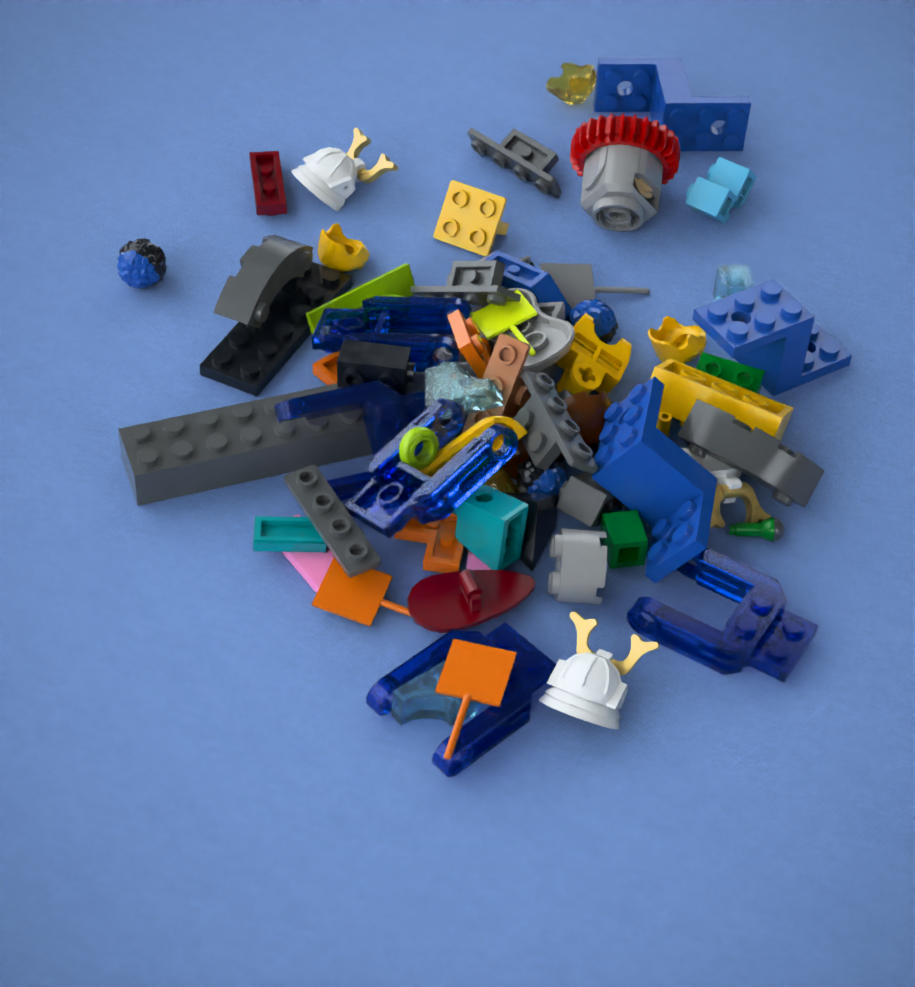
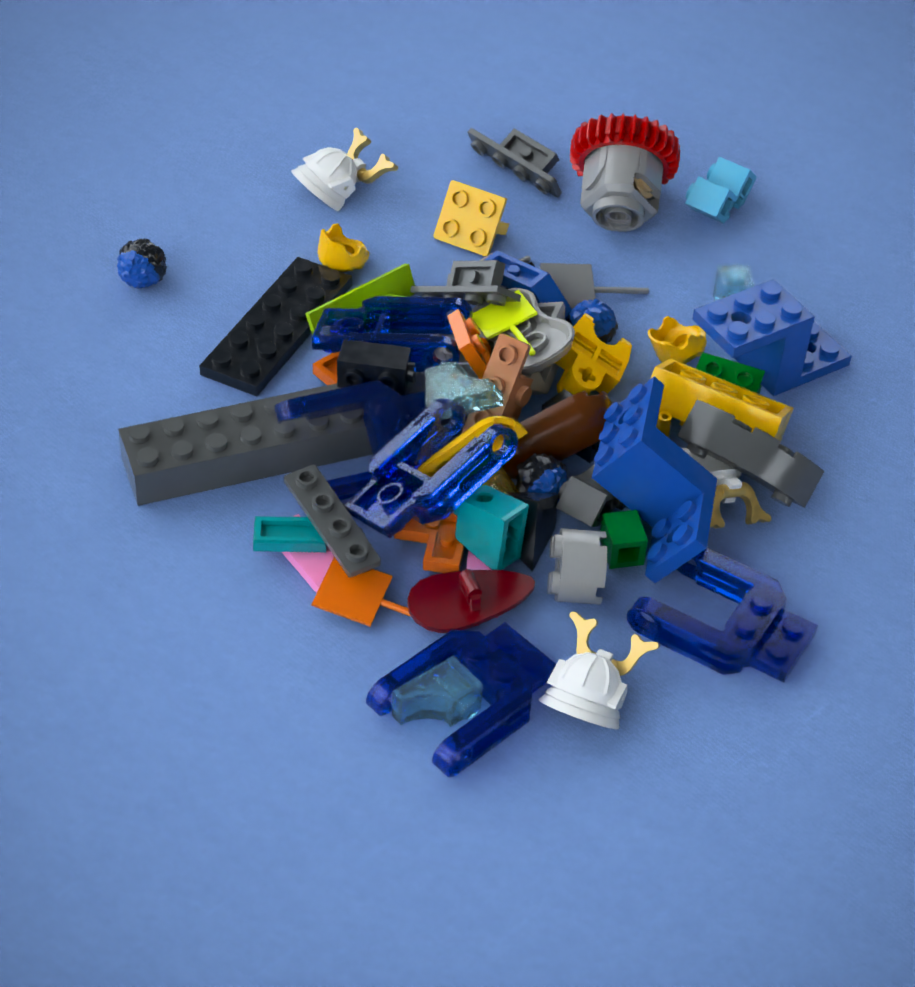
(261, 277): dark grey brick -> none
(267, 183): dark red plate -> none
(428, 452): lime piece -> none
(475, 675): orange piece -> none
(551, 427): dark grey bracket -> none
(574, 83): clear yellow hair -> none
(664, 91): blue bracket -> none
(769, 529): green piece -> none

